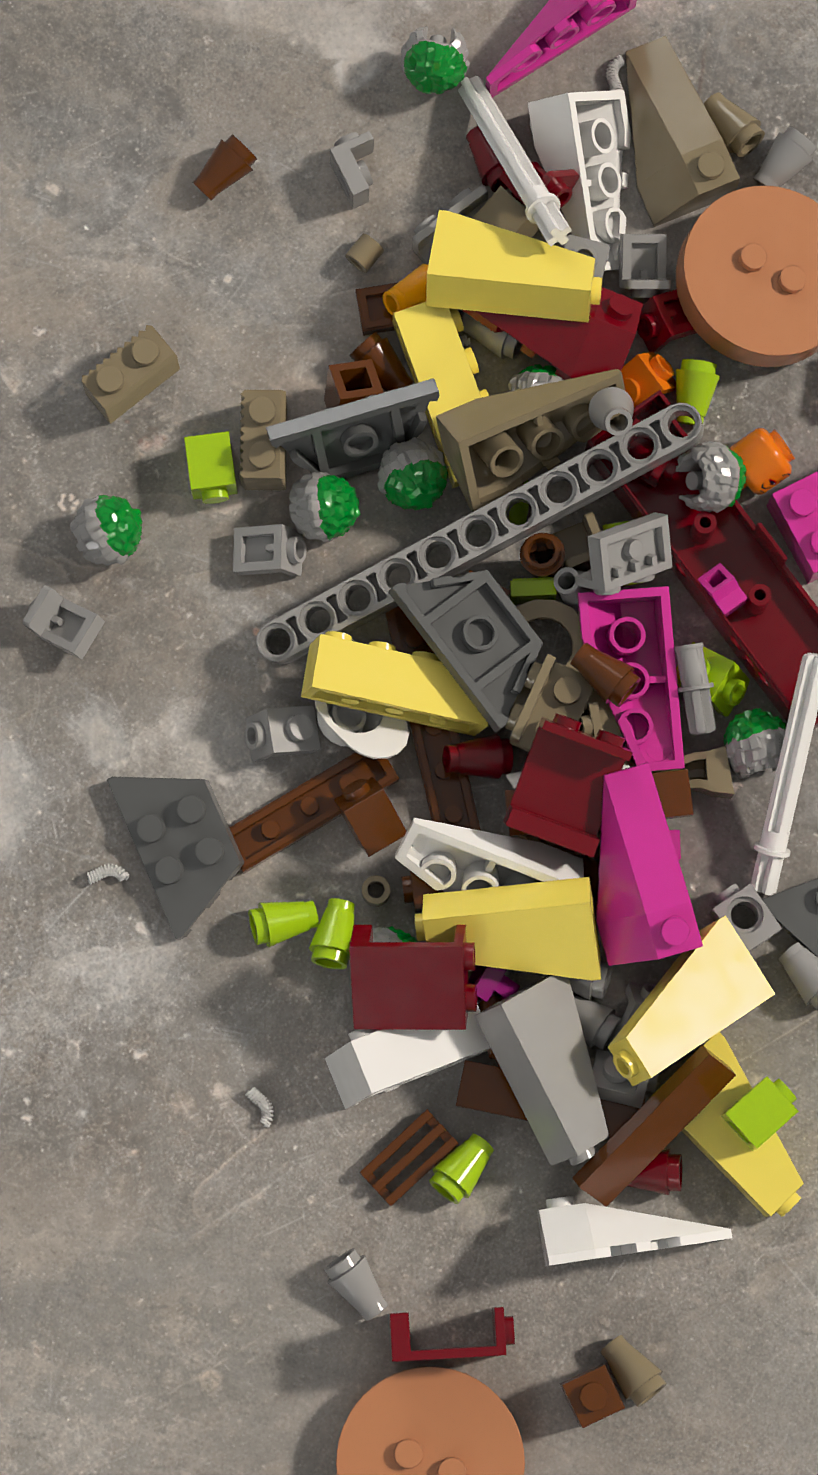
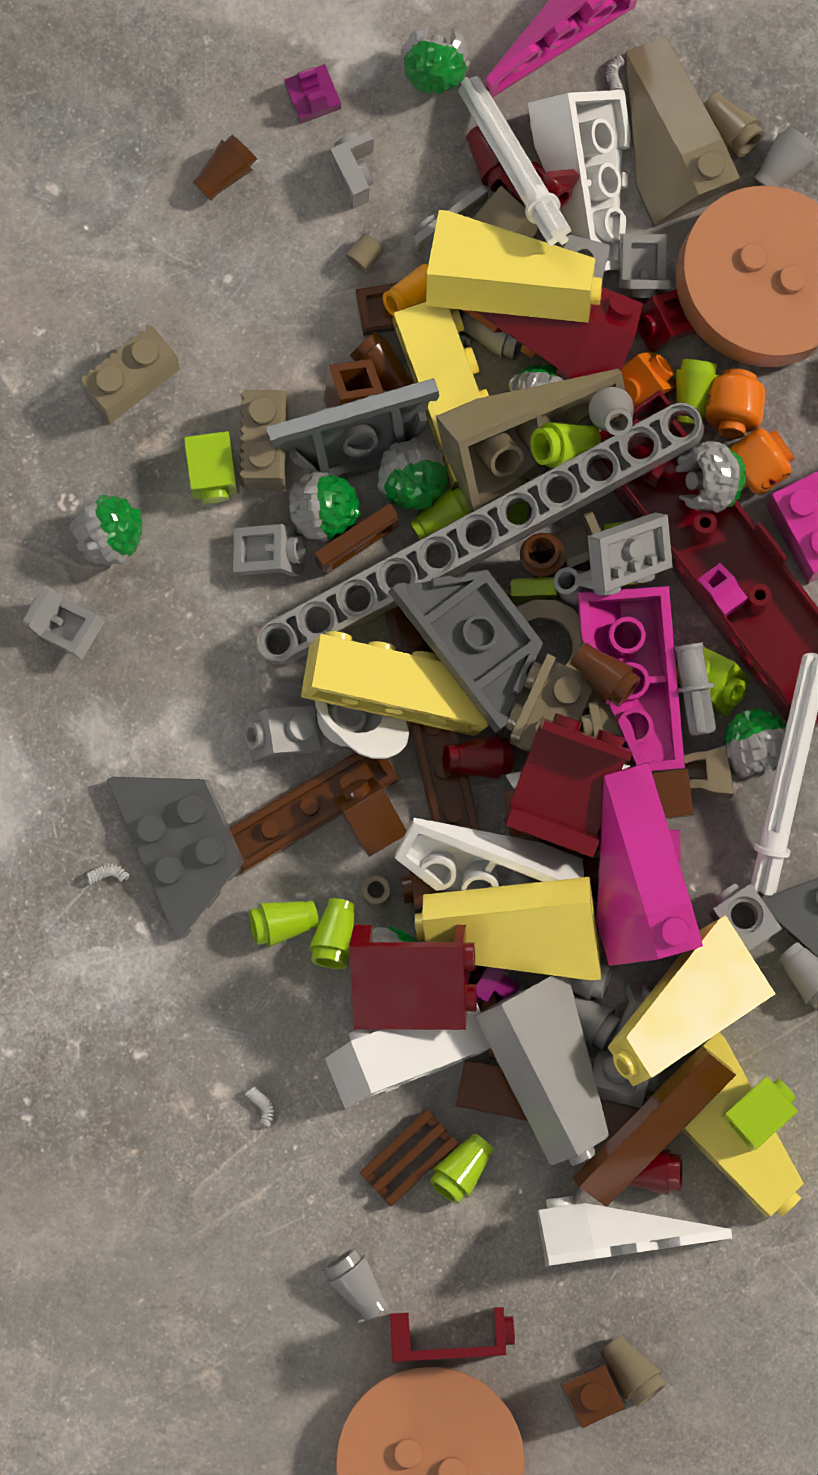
(312, 93): none -> magenta tile
(357, 539): none -> reddish brown tile
(445, 510): none -> lime cone
(560, 442): none -> lime cone
(735, 403): none -> orange head

